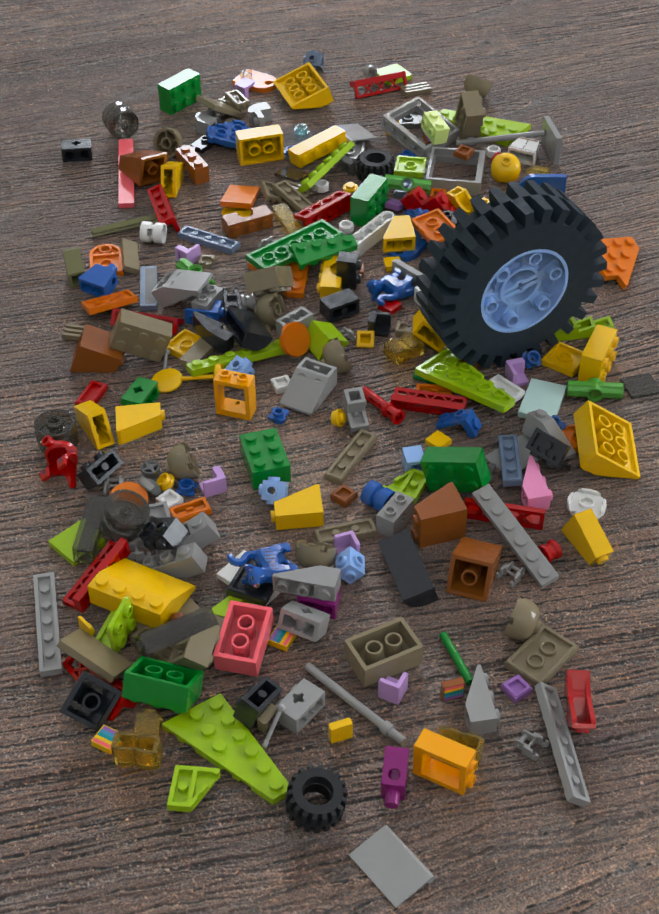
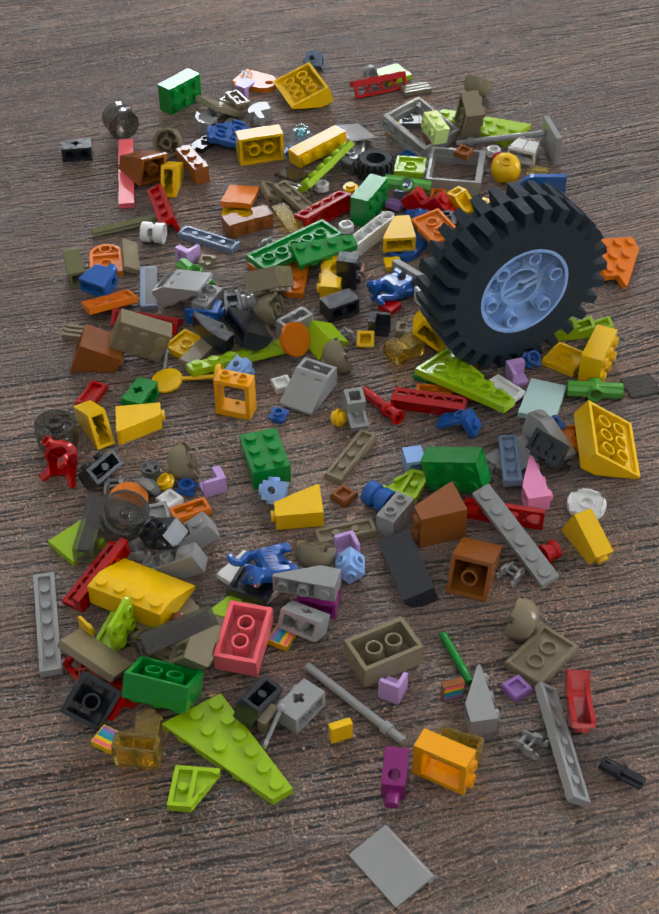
(322, 782): black tyre -> none
(438, 439): yellow tile -> none
(622, 773): none -> black axle

